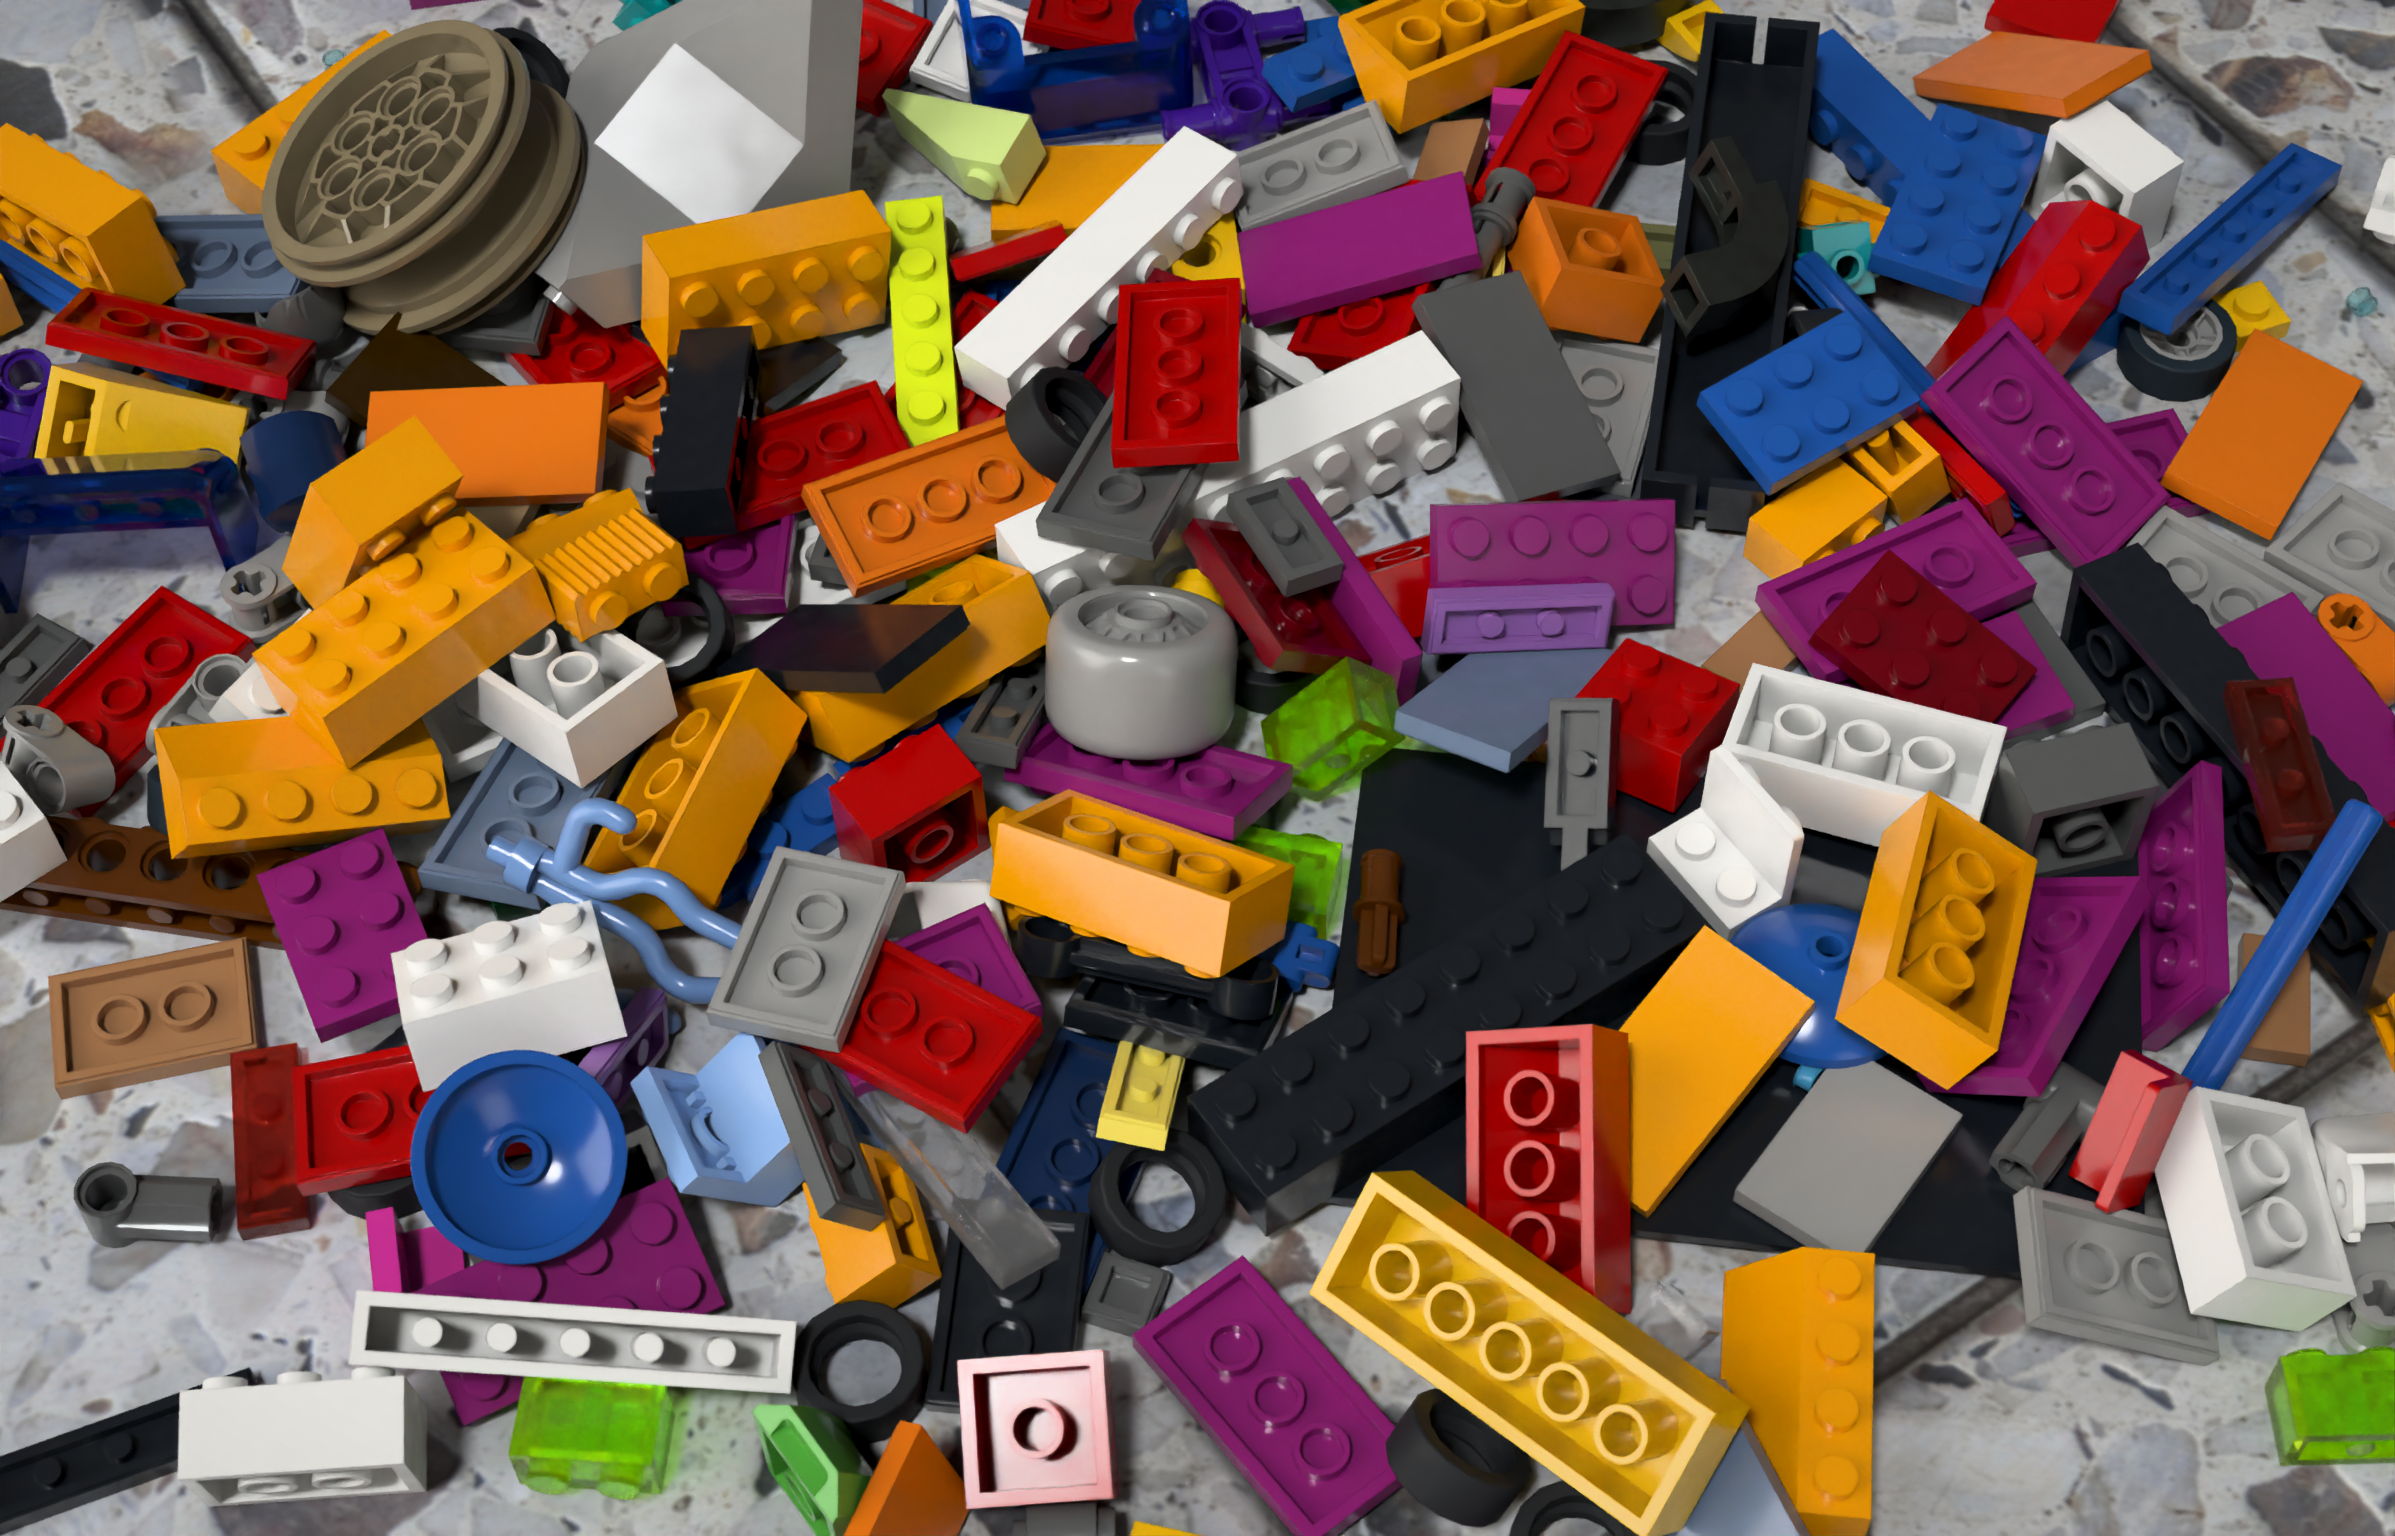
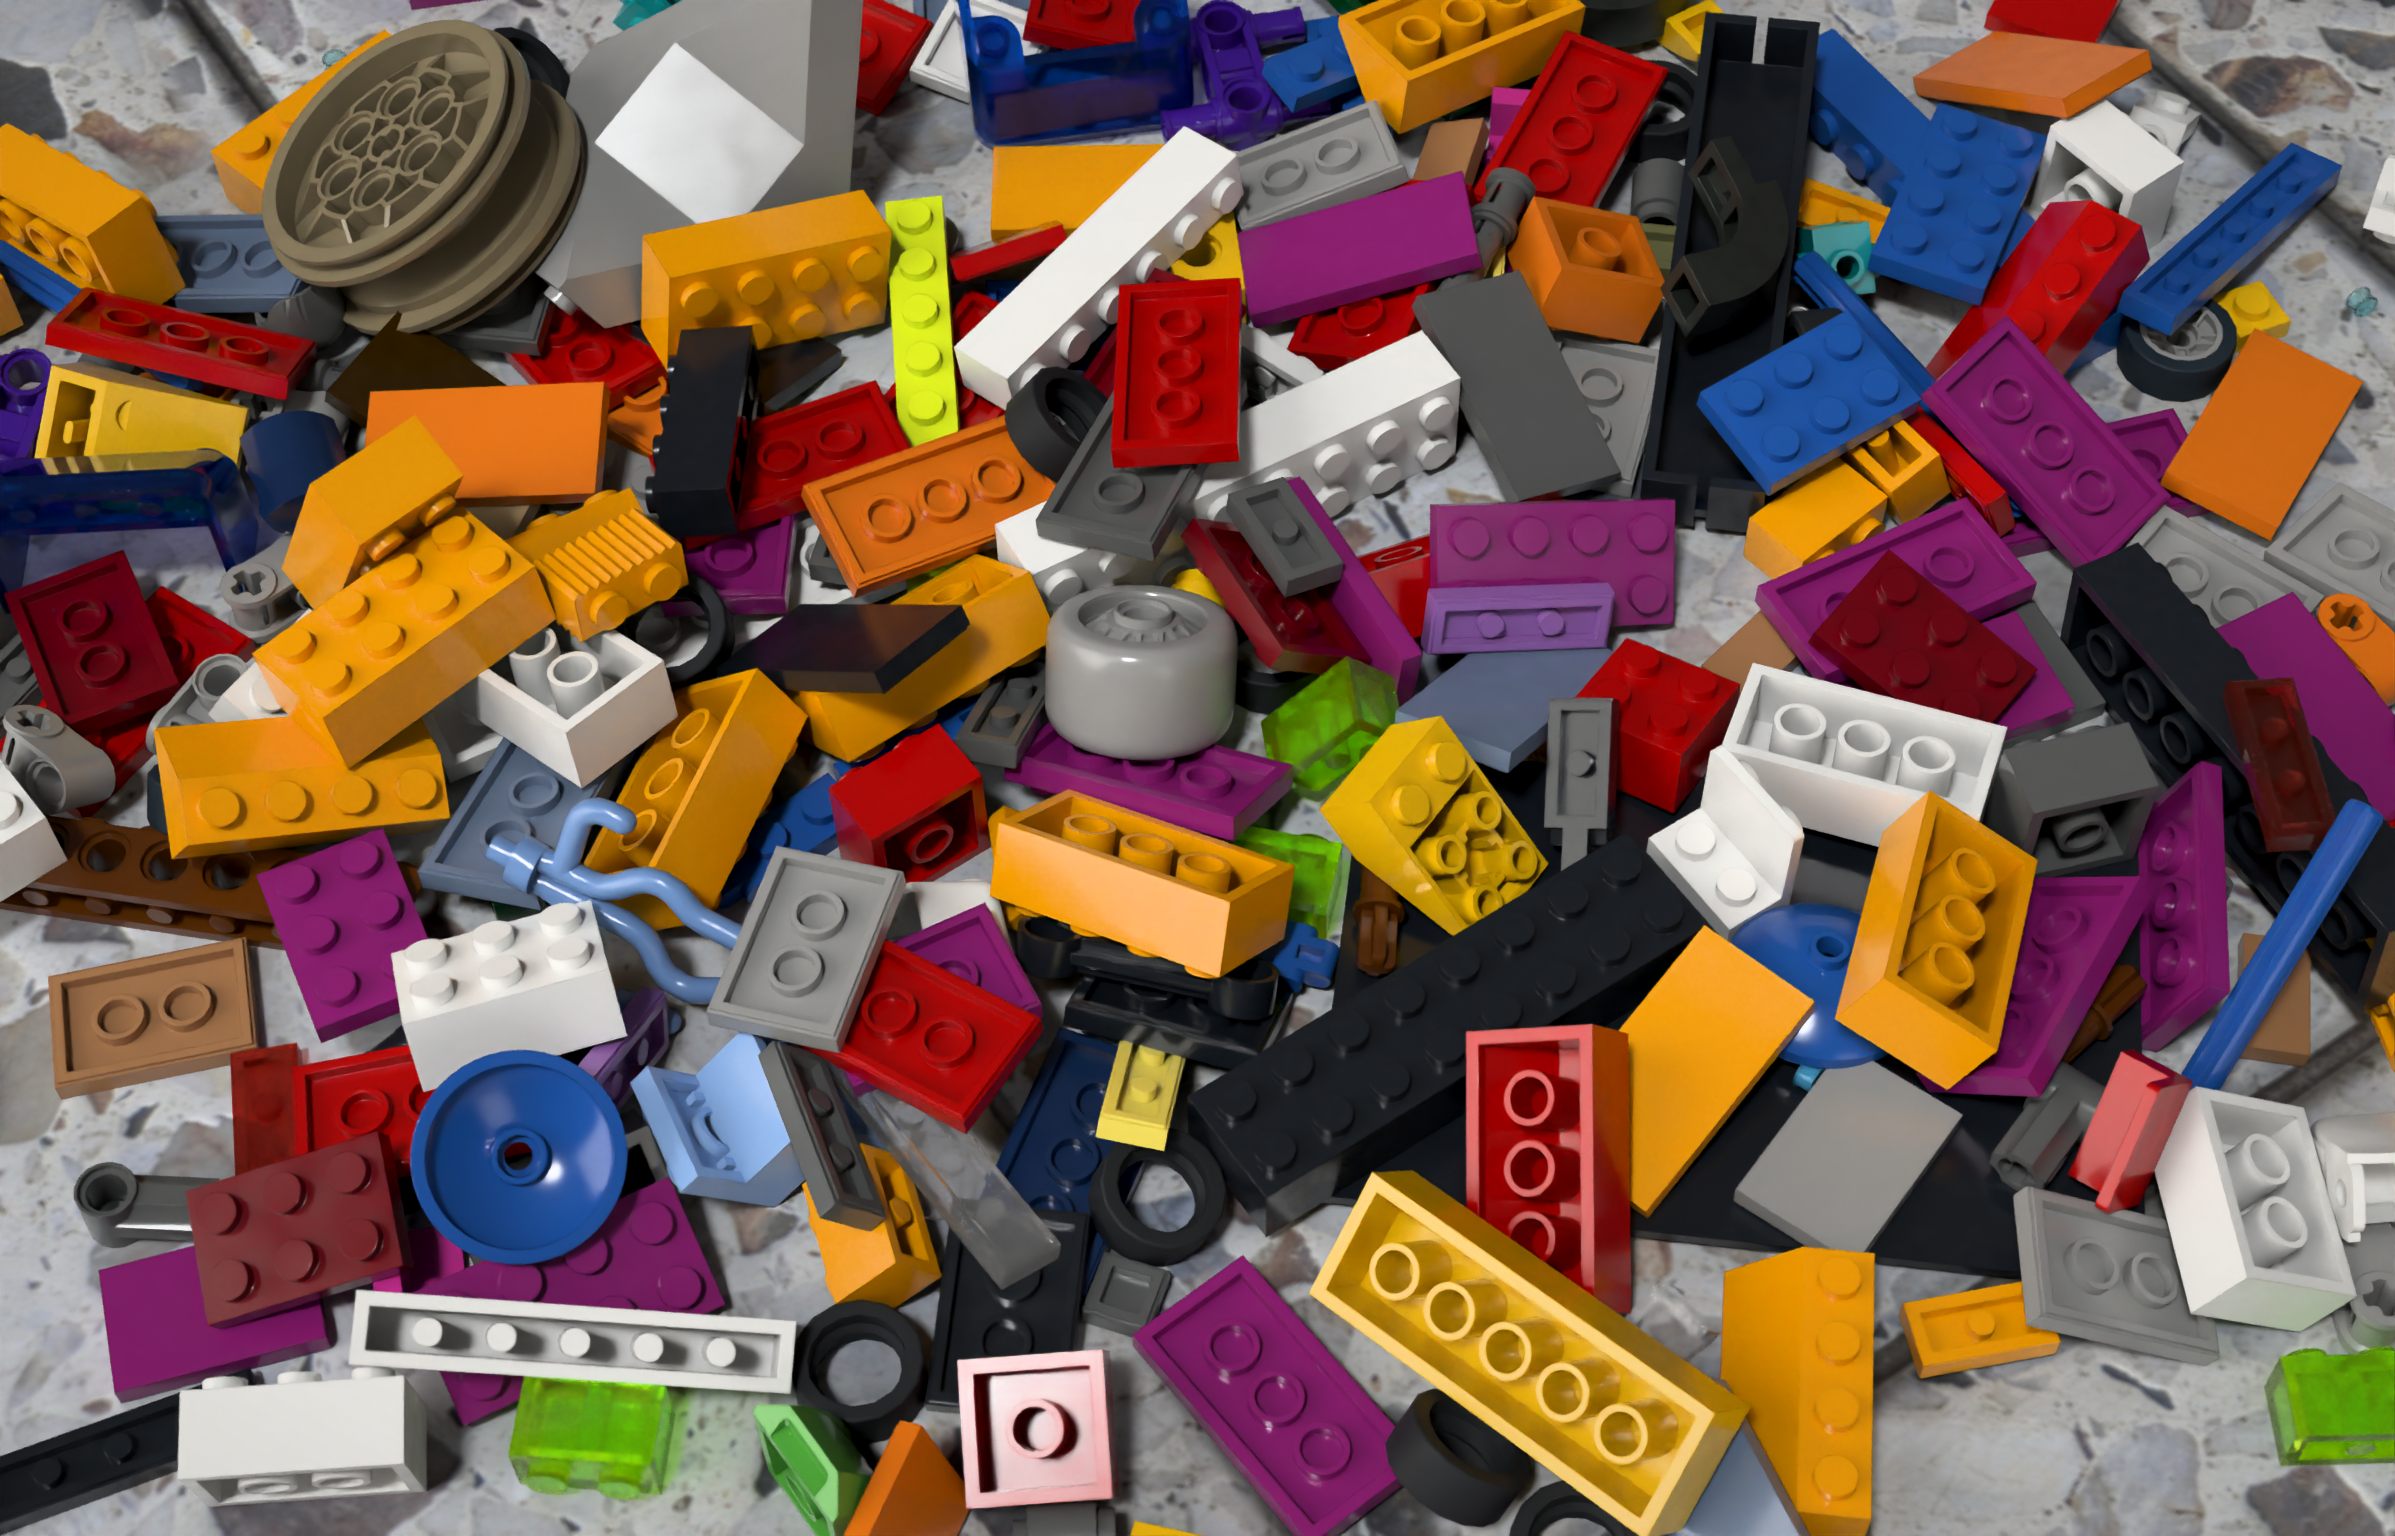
(93, 644): none -> dark red plate
(162, 1332): none -> magenta tile
(299, 1230): none -> dark red plate
(976, 146): yellowish green slope -> none
(1433, 826): none -> yellow slope
(1657, 191): none -> dark grey brick
(1972, 1330): none -> light orange plate
(2116, 995): none -> reddish brown axle
(2166, 118): none -> white bracket

